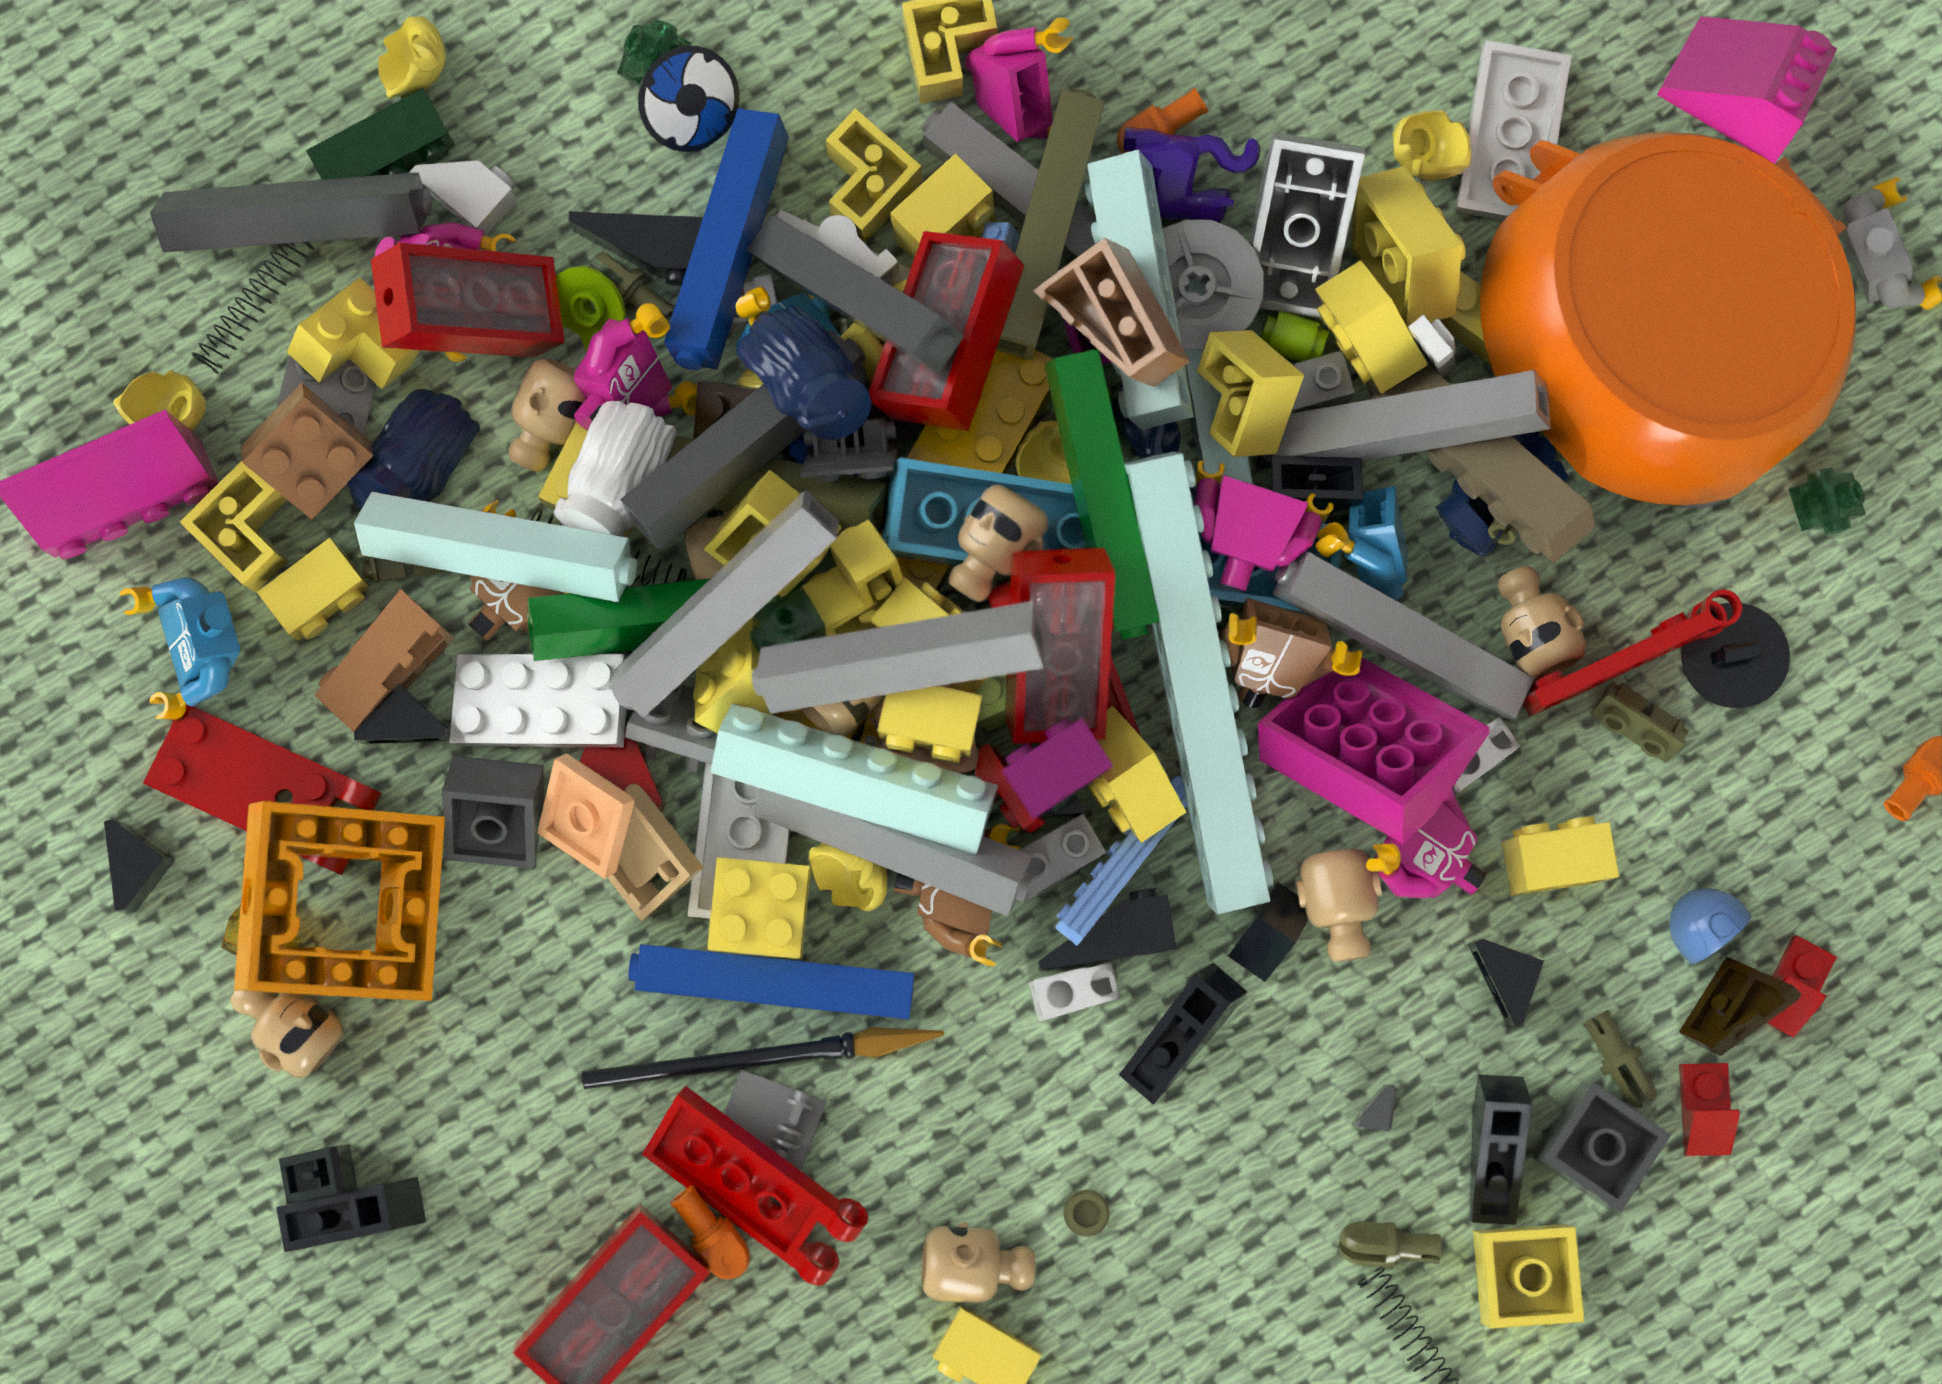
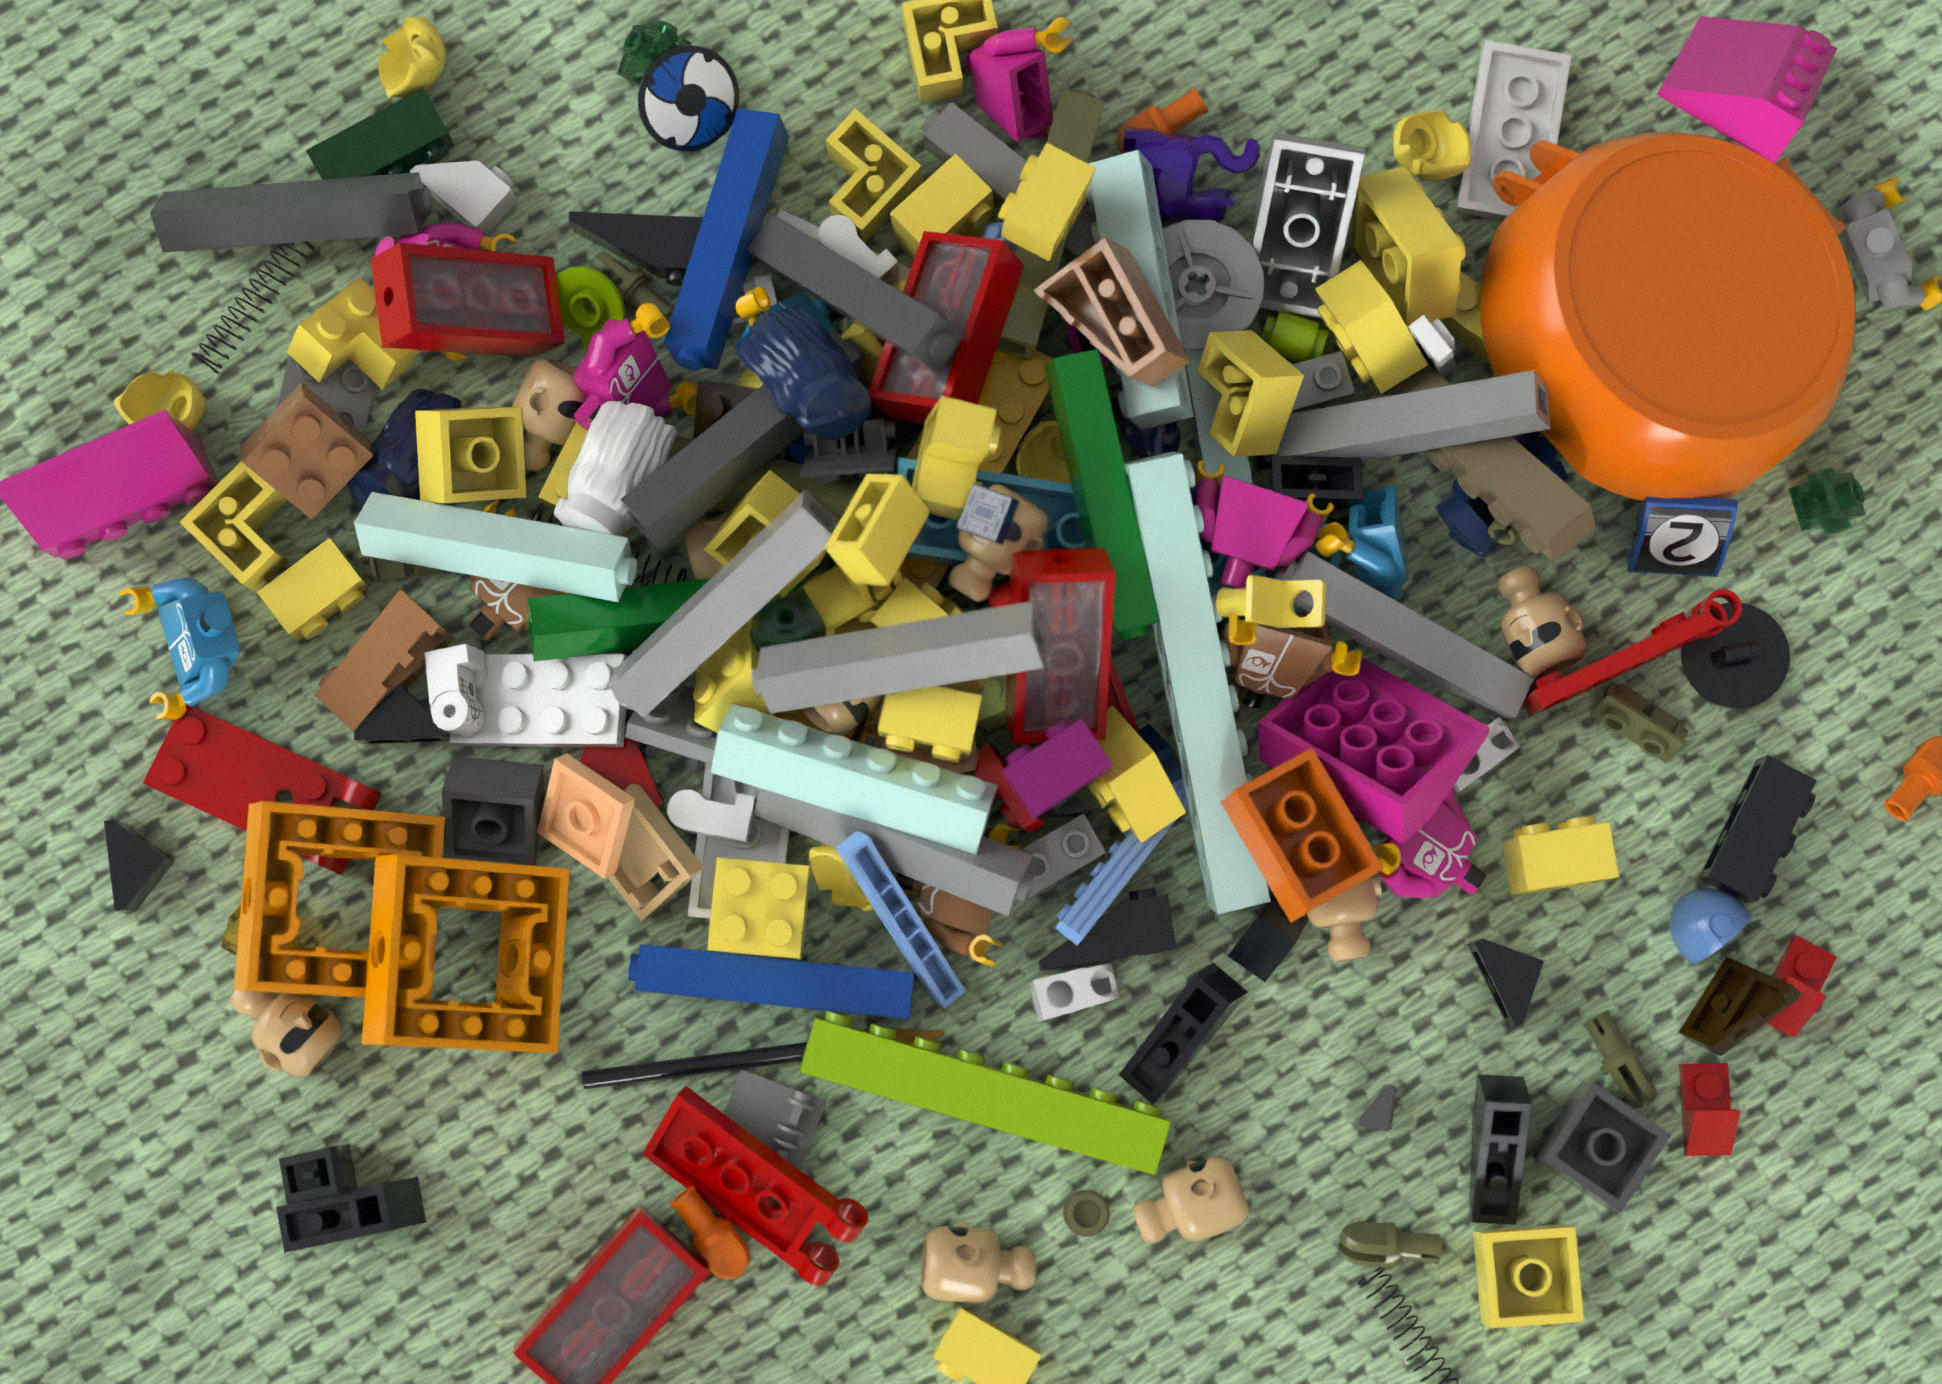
(453, 688): none -> white leg
(470, 454): none -> light yellow brick
(528, 956): none -> light orange brick
(711, 818): none -> white leg
(877, 529): none -> light yellow brick
(900, 919): none -> light blue piece
(951, 448): none -> light yellow brick
(985, 1094): none -> lime brick
(988, 514): none -> tile
(1046, 201): none -> light yellow brick
(1163, 752): none -> dark blue tile
(1197, 1201): none -> tan piece
(1271, 602): none -> light yellow bracket
(1301, 834): none -> orange brick
(1682, 535): none -> slope
(1759, 830): none -> black brick

